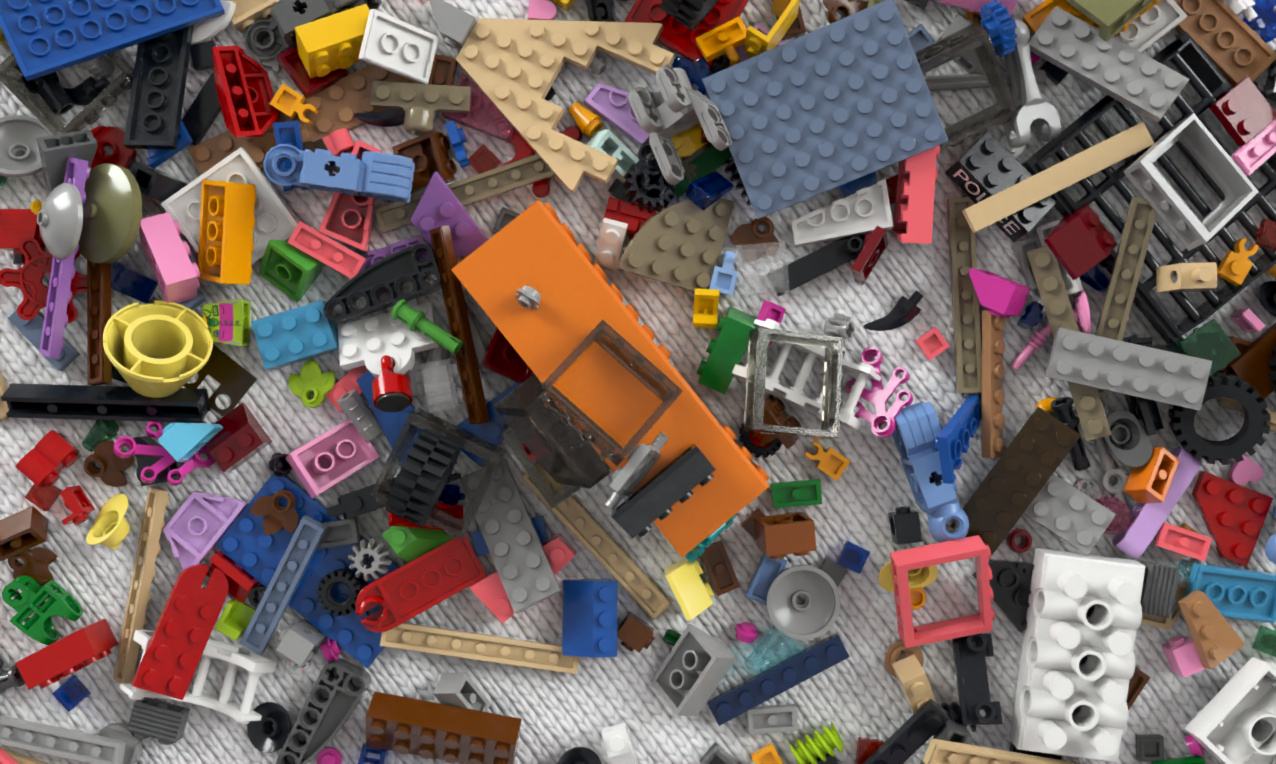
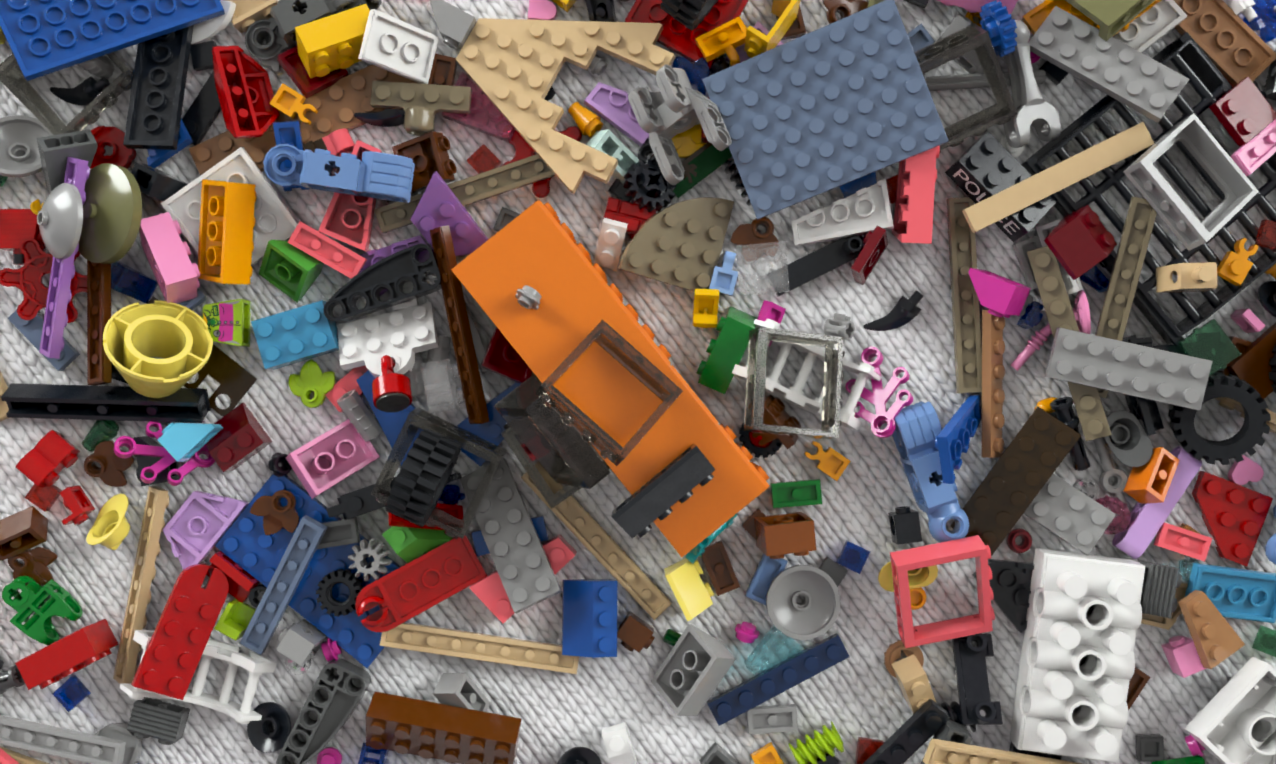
(51, 92): black piece -> none
(418, 322): bright green pin -> none
(457, 138): blue plate -> none
(640, 462): light grey plate -> none
(704, 190): clear blue slope -> none
(931, 343): coral plate -> none

